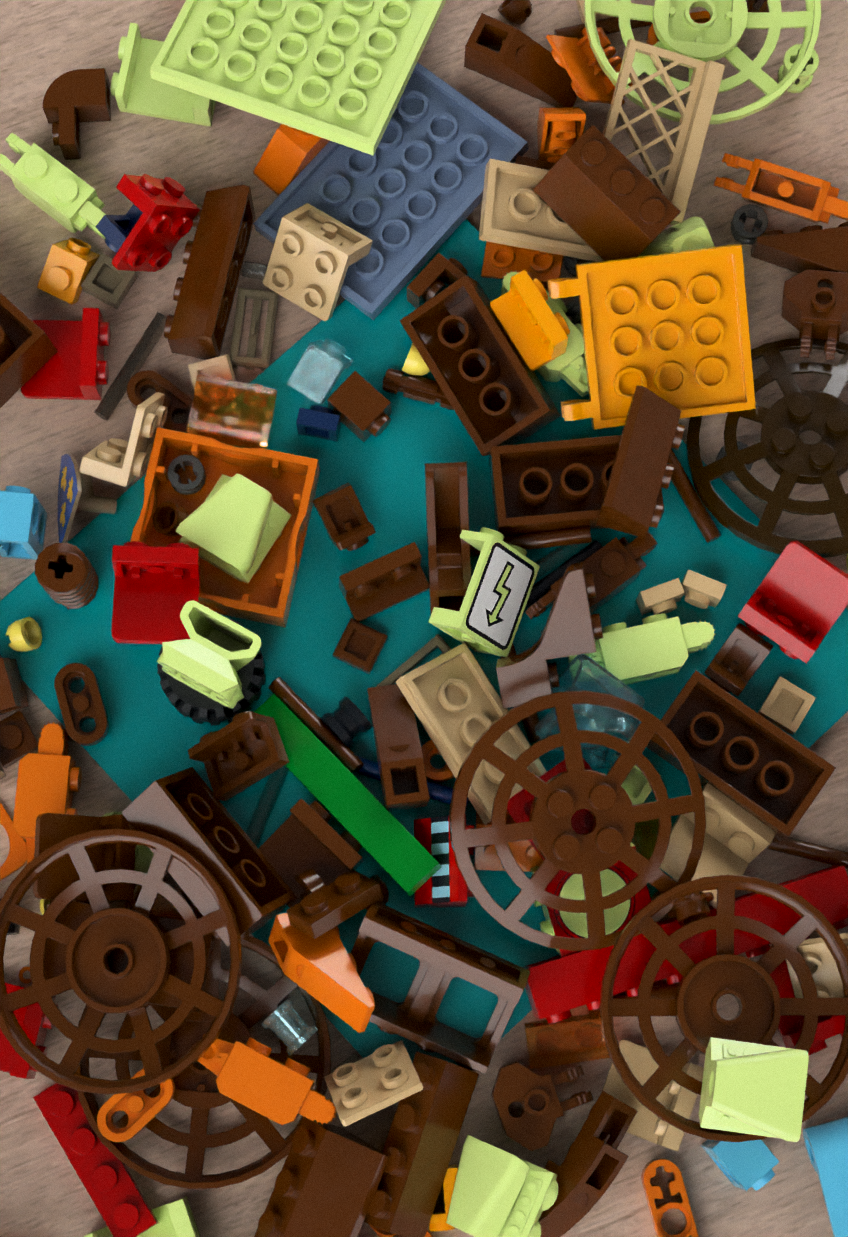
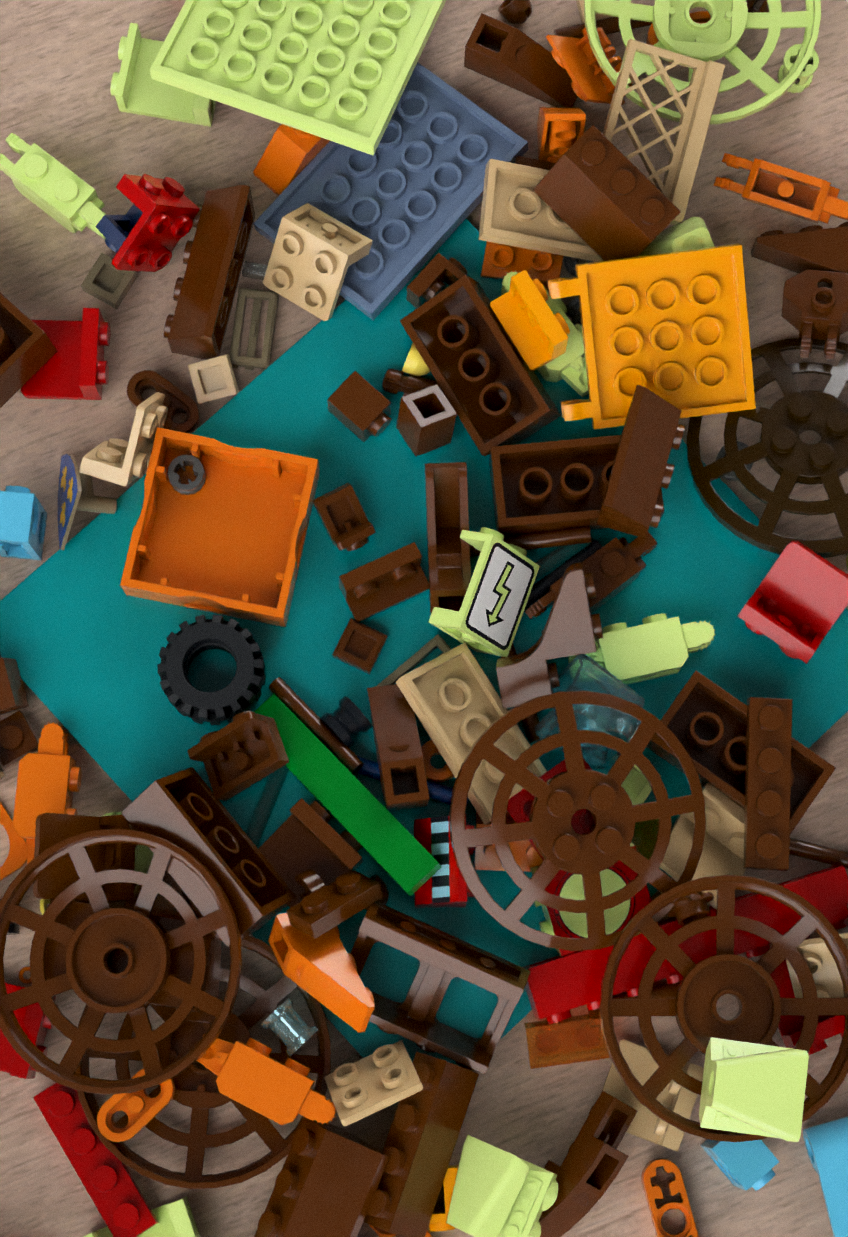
(24, 635): light yellow hinge -> none
(66, 575): reddish brown piece -> none
(67, 269): light orange bracket -> none
(74, 99): reddish brown brick -> none
(81, 705): reddish brown plate -> none
(131, 367): clear smoke bar -> none
(152, 591): red bracket -> none
(168, 517): reddish brown hinge -> none
(211, 655): yellowish green piece -> none
(232, 411): clear orange bracket -> none
(235, 526): yellowish green piece -> none
(318, 423): dark blue plate -> none
(319, 369): clear light blue bracket -> none
(426, 420): none -> reddish brown brick
(538, 1102): reddish brown hinge -> none
(660, 597): tan plate -> none
(692, 501): reddish brown bar -> none
(702, 590): tan plate -> none
(737, 226): dark grey bush -> none
(738, 659): reddish brown bracket -> none
(768, 784): none -> reddish brown plate
(786, 705): tan plate -> none

